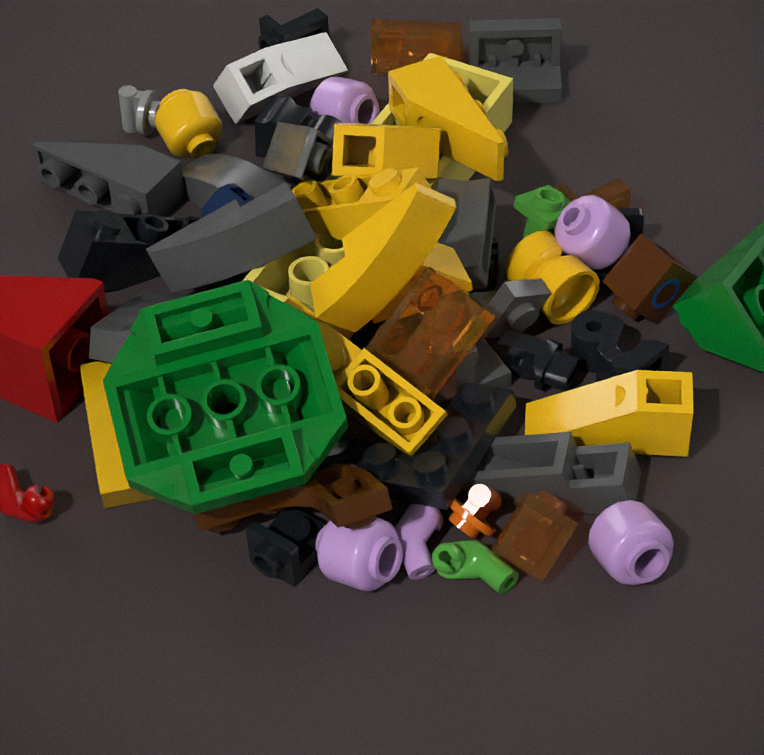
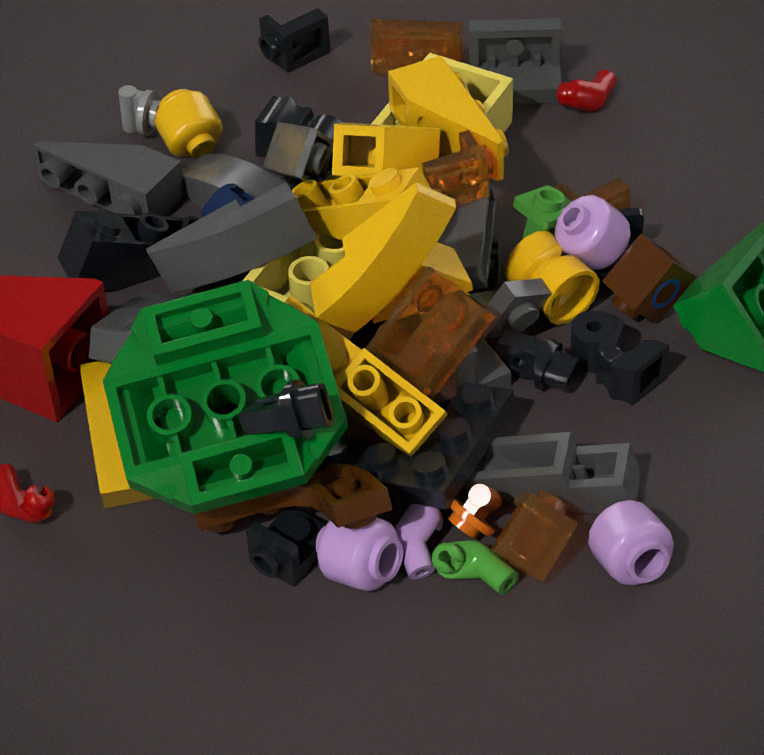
(277, 71): white slope -> none
(294, 410): none -> black piece
(346, 100): lavender head -> none
(462, 173): none -> clear orange bracket
(587, 95): none -> red arm
(635, 408): yellow slope -> none

